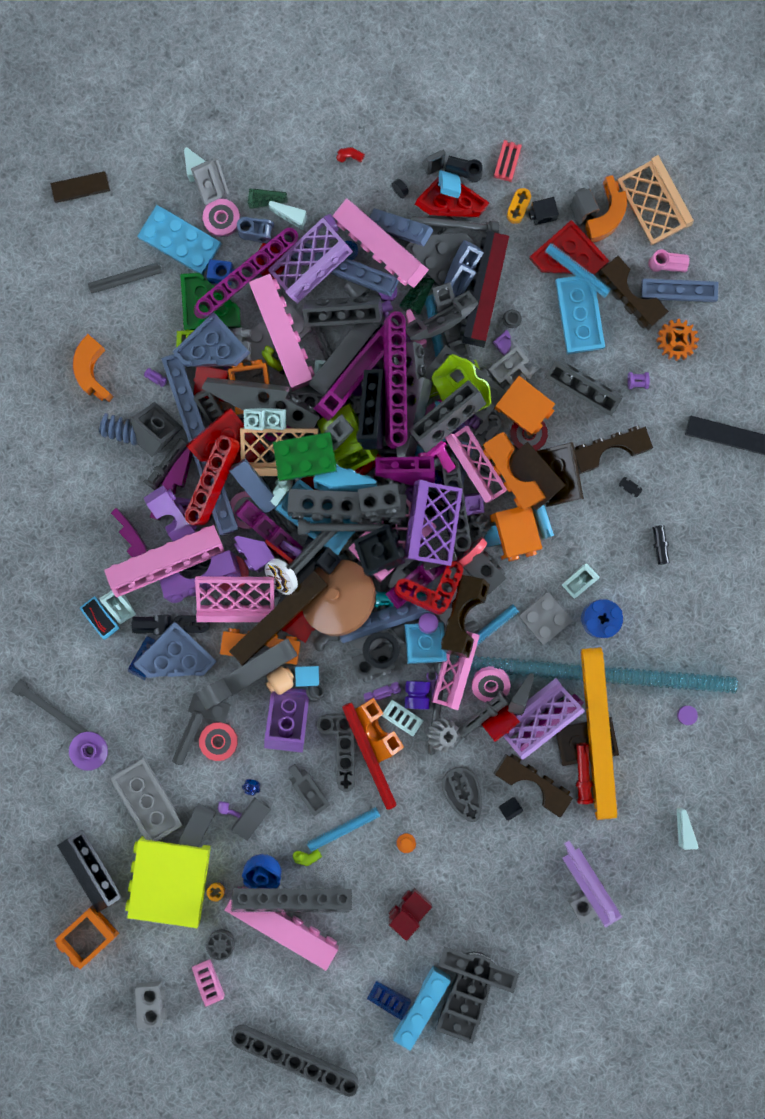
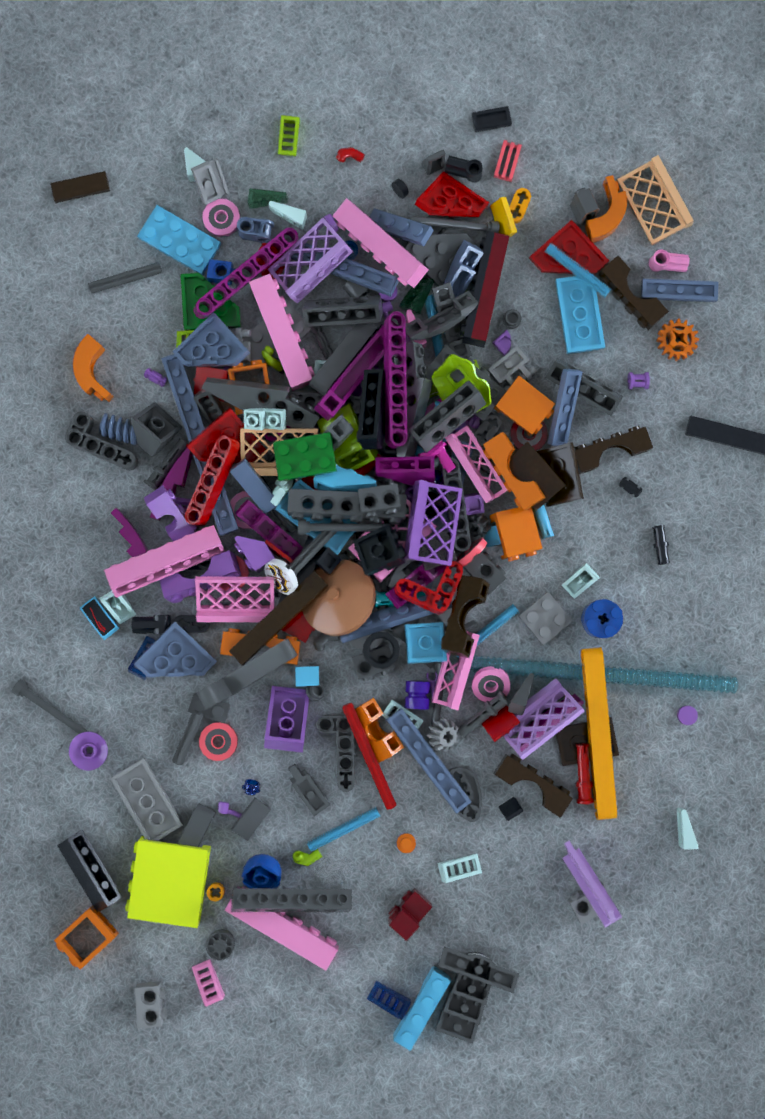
(102, 446): none -> dark grey beam
(280, 680): light nougat head -> none
(289, 120): none -> lime slope
(291, 548): medium lavender tile -> none
(299, 1068): dark grey beam -> none
(383, 692): medium lavender axle -> none
(428, 623): medium lavender tile -> none
(428, 760): none -> sand blue tile
(443, 870): none -> light aqua slope
(449, 184): medium azure slope -> none
(491, 119): none -> black tile
(502, 214): none -> yellow tile
(543, 211): black brick -> none
(564, 407): none -> sand blue plate

